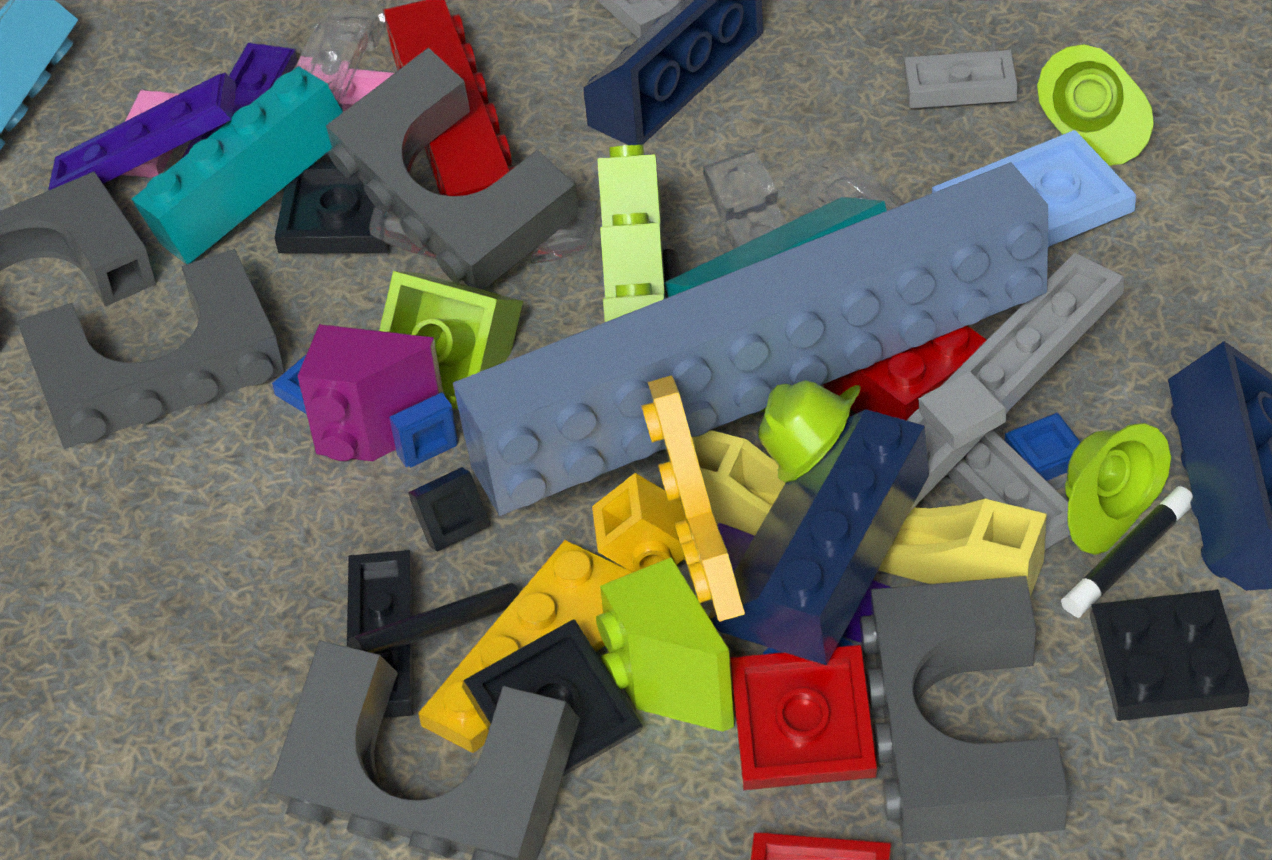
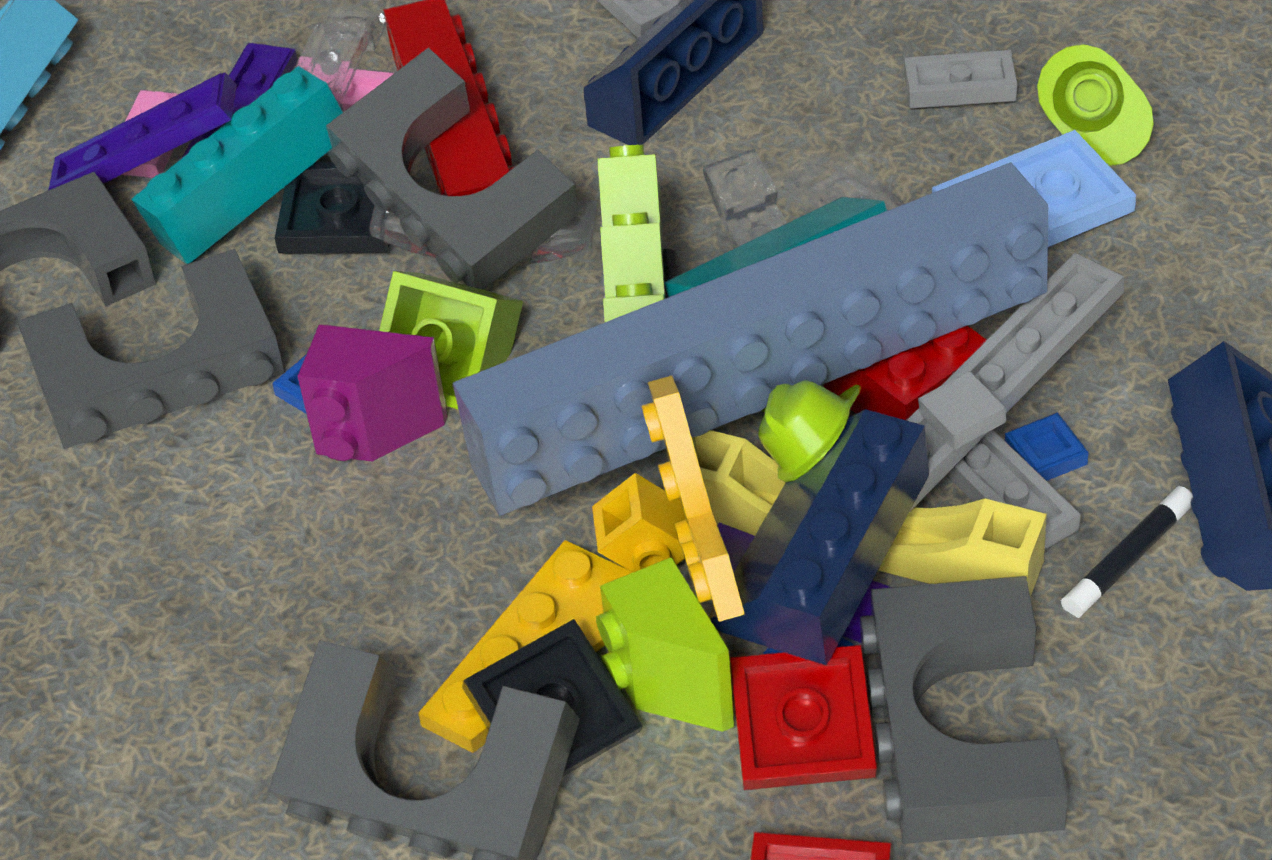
(377, 596): black plate -> none
(424, 430): blue tile -> none
(435, 620): black bar -> none
(449, 509): black tile -> none
(1113, 482): lime piece -> none
(1168, 655): black plate -> none

